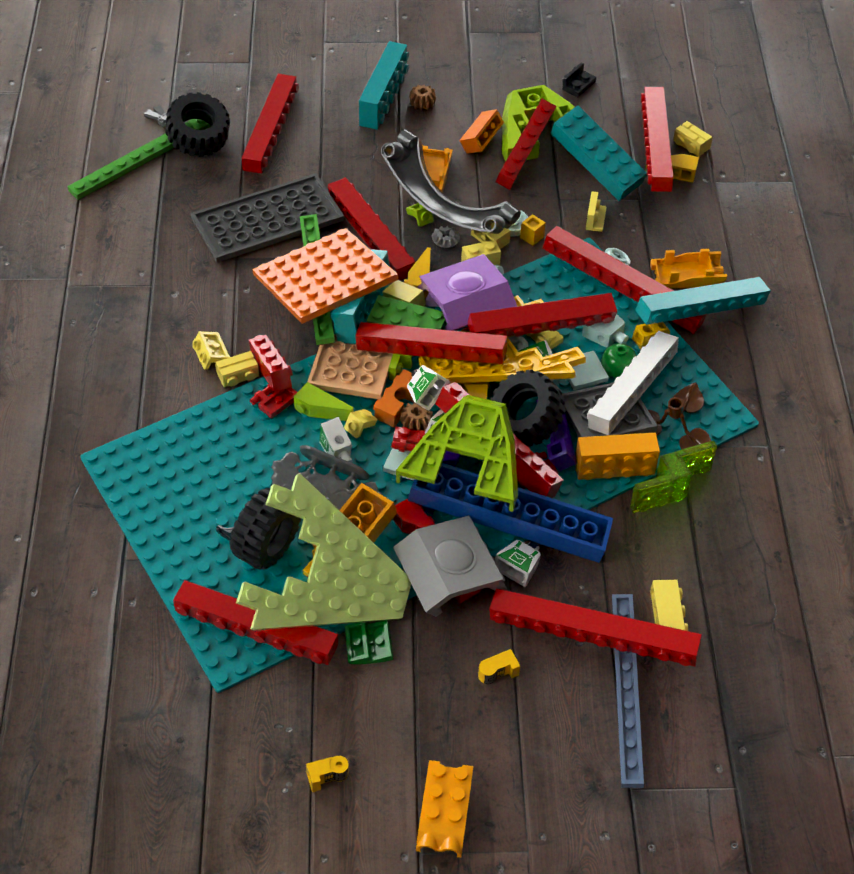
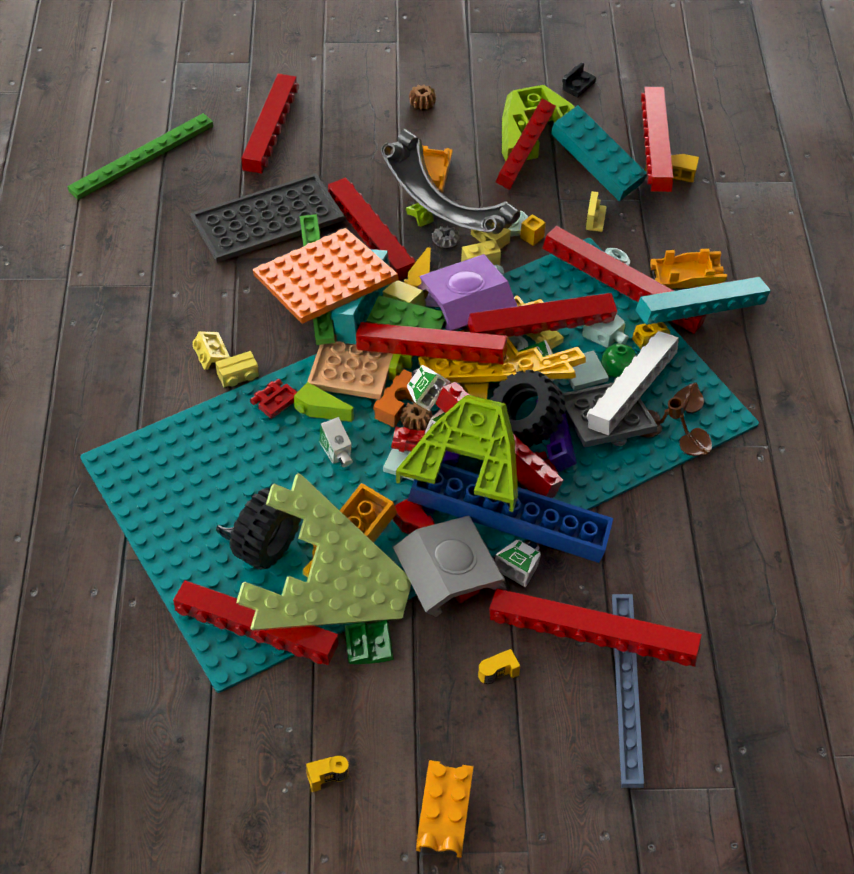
(157, 114): dark grey piece -> none
(202, 108): black tyre -> none
(271, 363): red brick -> none
(329, 485): dark grey plant -> none
(358, 421): light yellow bracket -> none
(383, 85): teal brick -> none
(481, 131): orange brick -> none
(617, 456): light orange brick -> none
(667, 605): light yellow brick -> none
(673, 477): clear neon green bracket -> none
(692, 138): light yellow brick -> none

